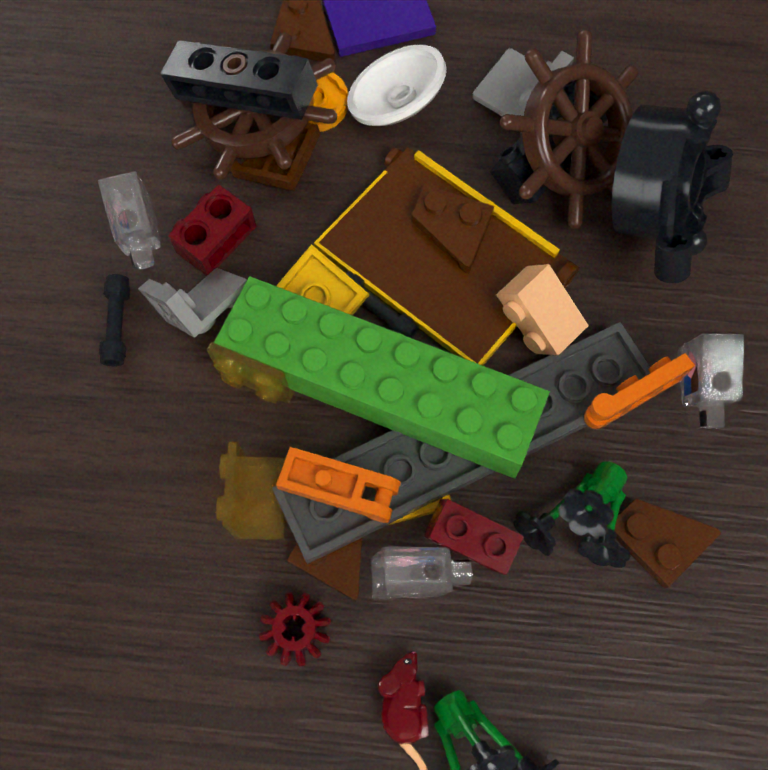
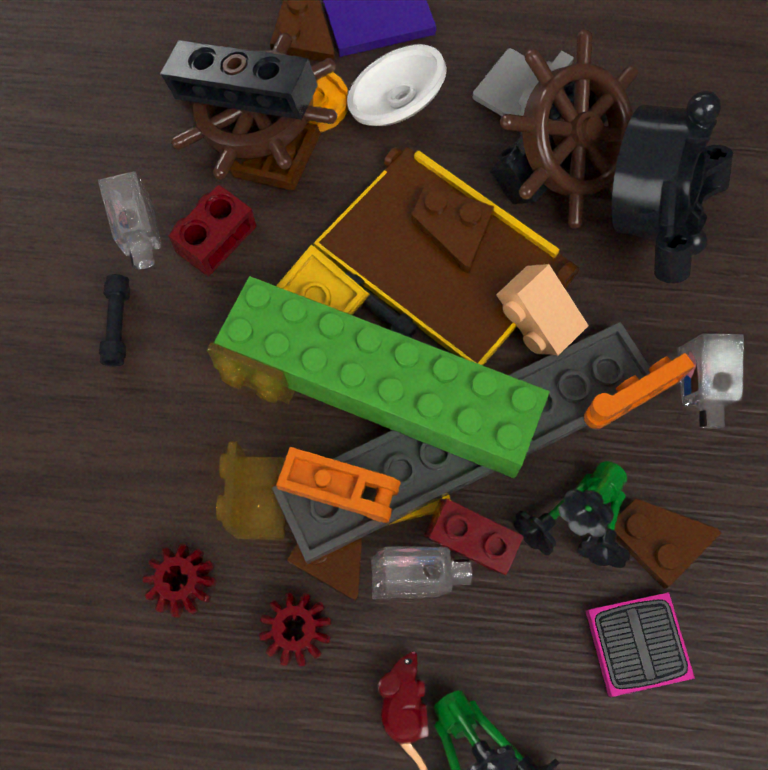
(162, 580): none -> dark red gear
(199, 308): light grey bracket -> none
(639, 644): none -> tile

